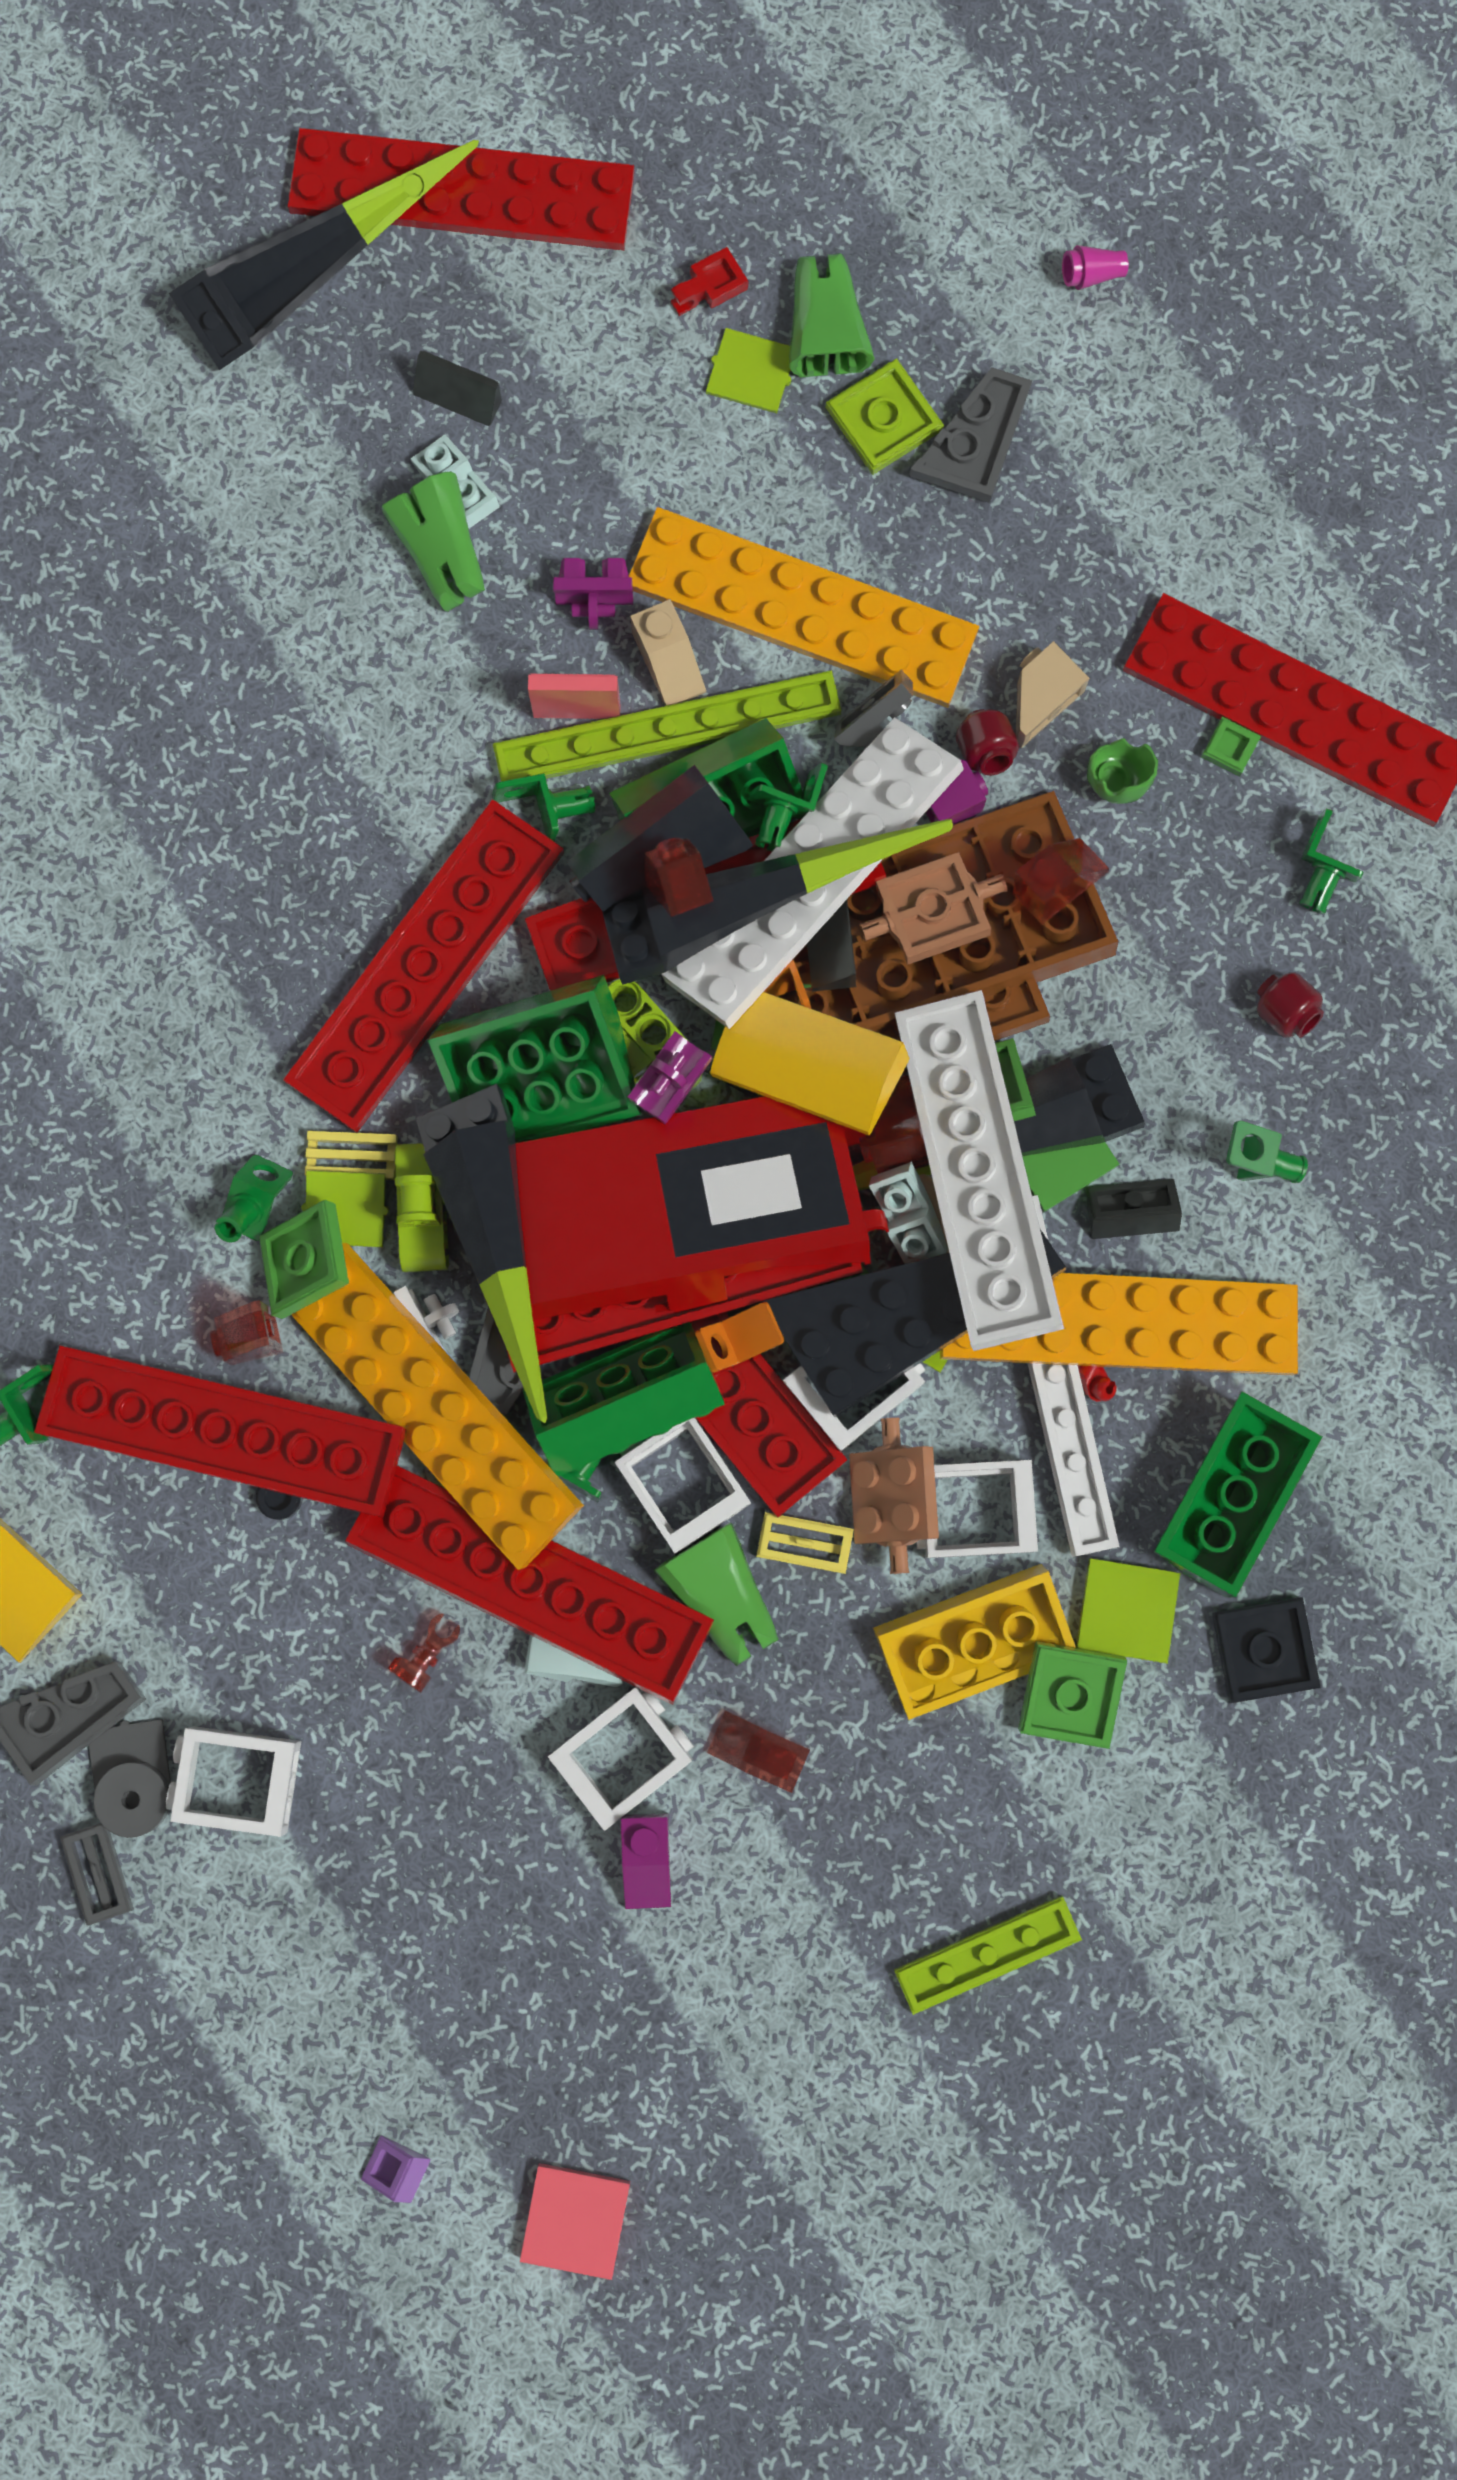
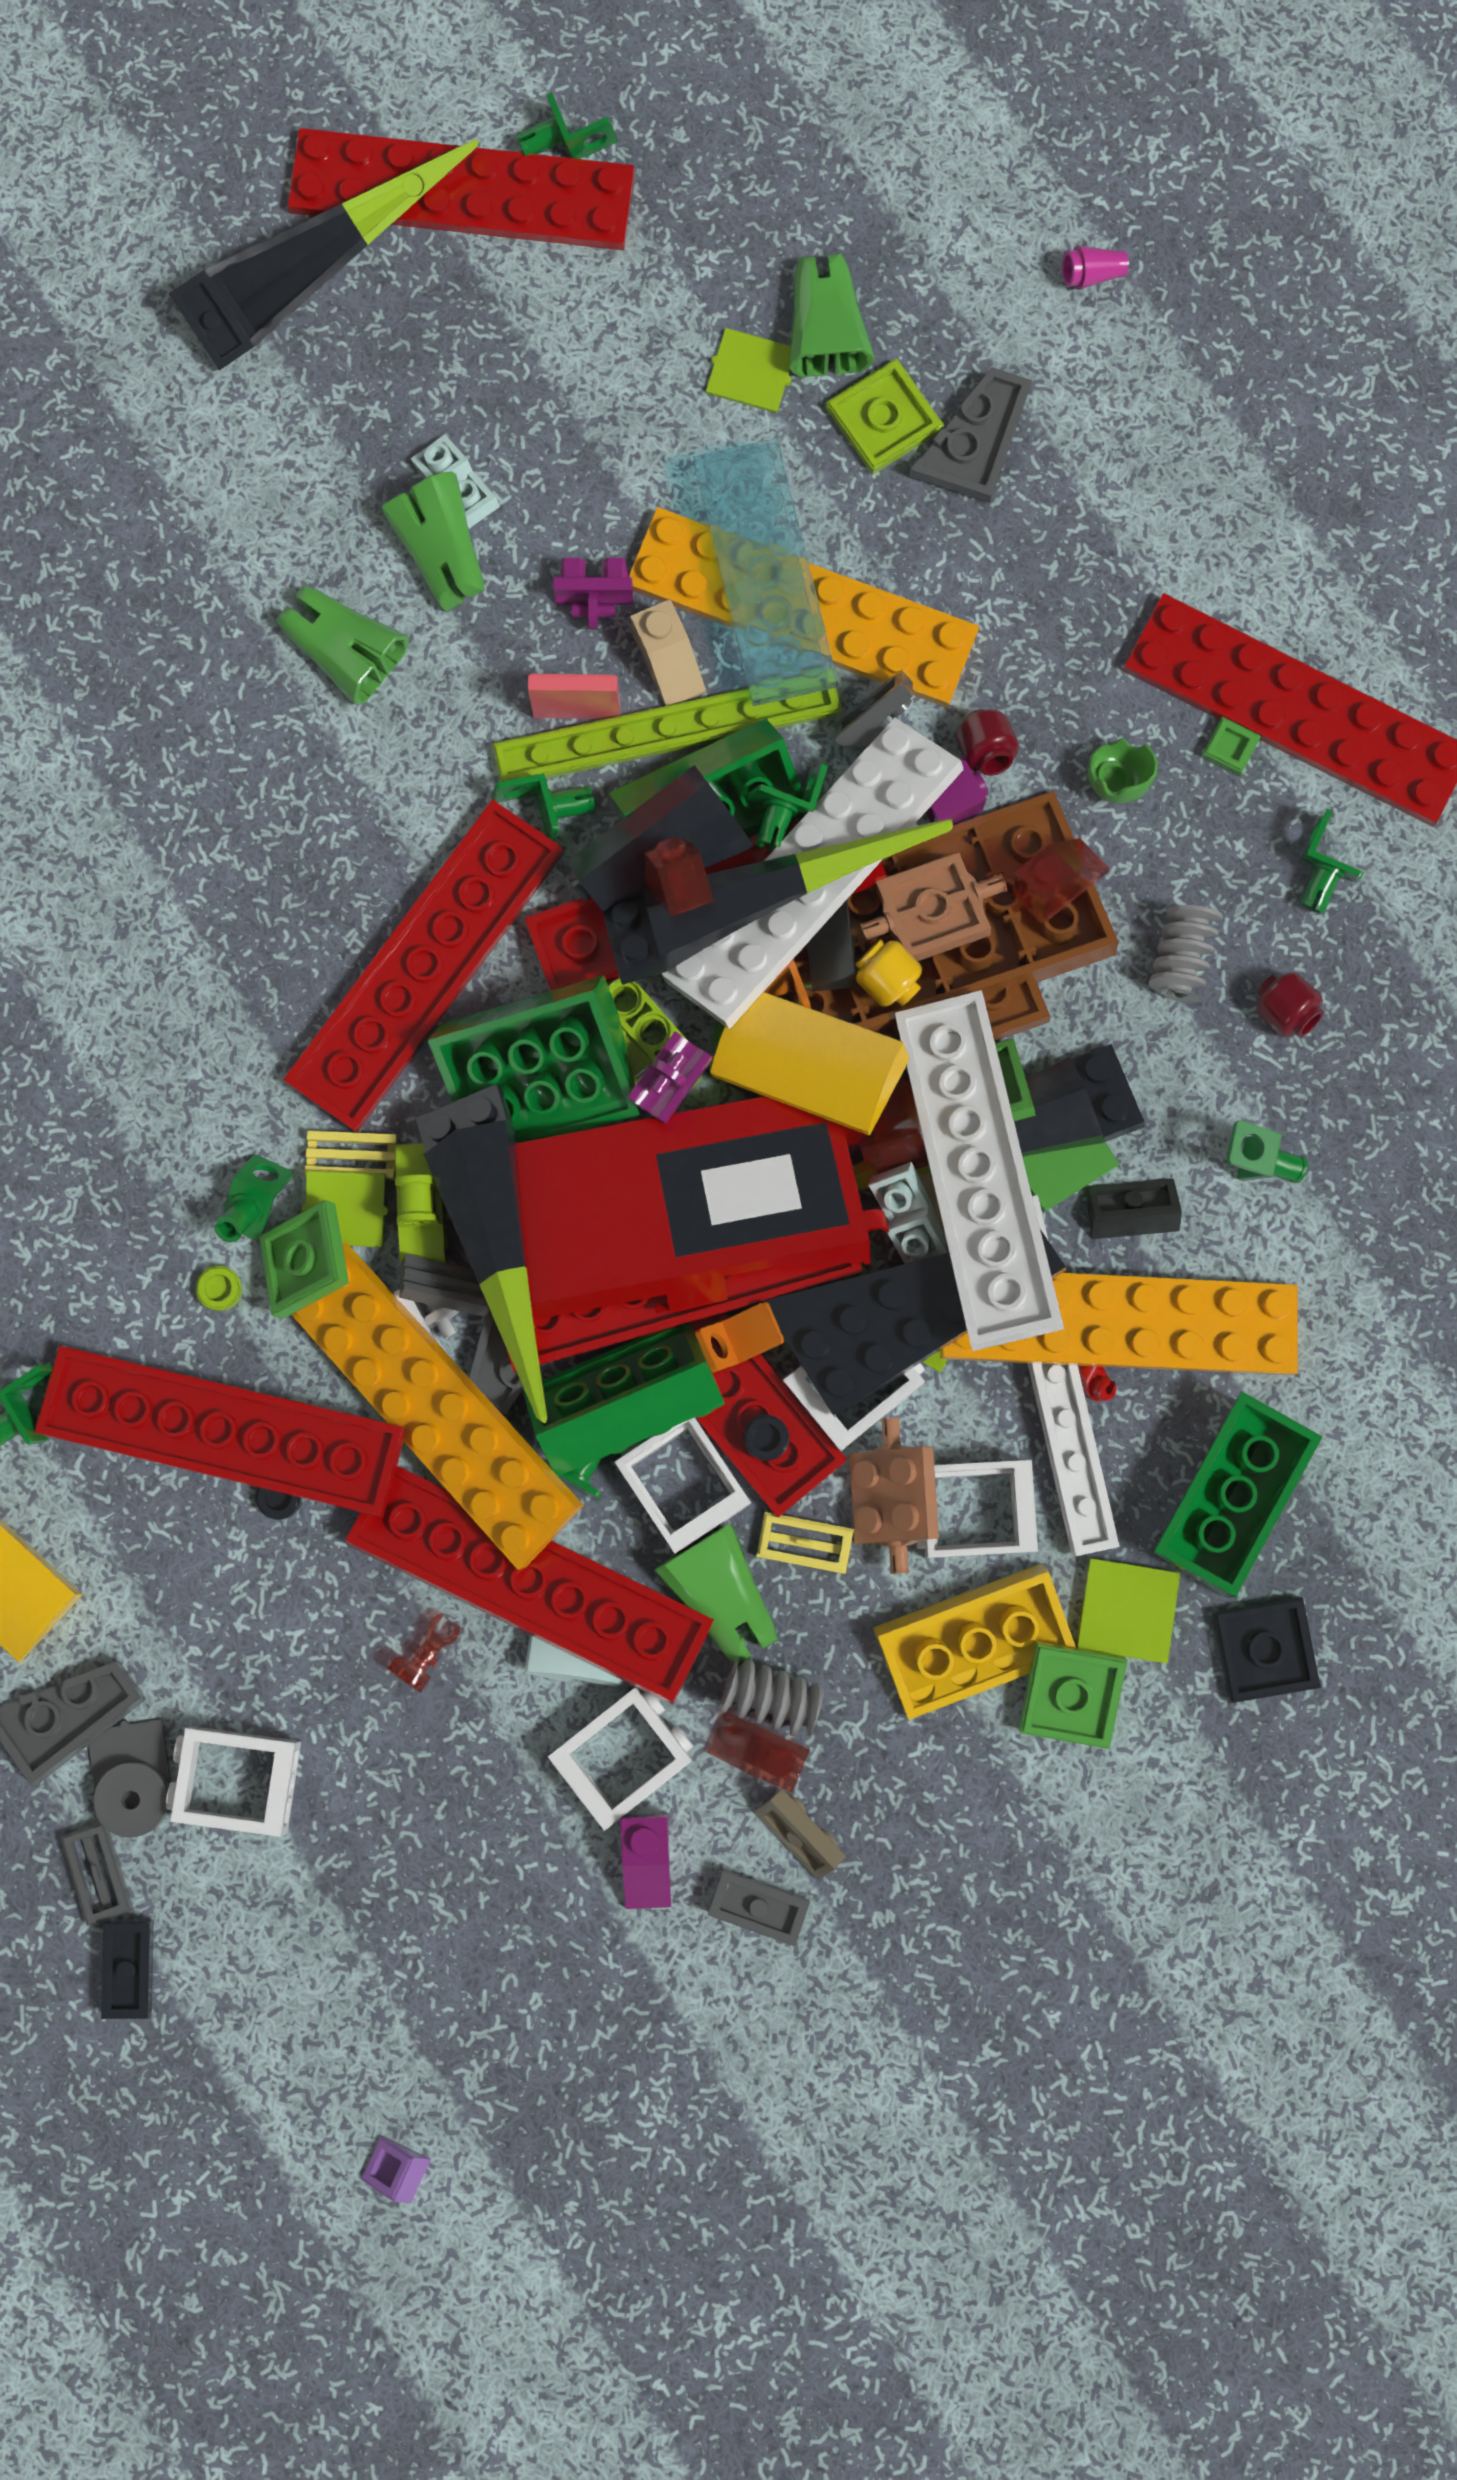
(127, 1969): none -> black plate
(219, 1288): none -> lime tile
(246, 1334): clear red slope -> none
(344, 643): none -> bright green piece
(445, 1279): none -> dark grey tile
(456, 388): pearl dark grey slope -> none
(555, 131): none -> green bracket
(575, 2221): coral tile -> none
(713, 279): red plate -> none
(758, 1907): none -> dark grey plate
(765, 572): none -> clear light blue plate
(766, 1438): none -> black tile
(772, 1696): none -> light grey piece
(805, 1840): none -> dark tan plate
(888, 973): none -> yellow head
(987, 1954): lime tile -> none
(1045, 689): tan slope -> none
(1182, 952): none -> light grey piece

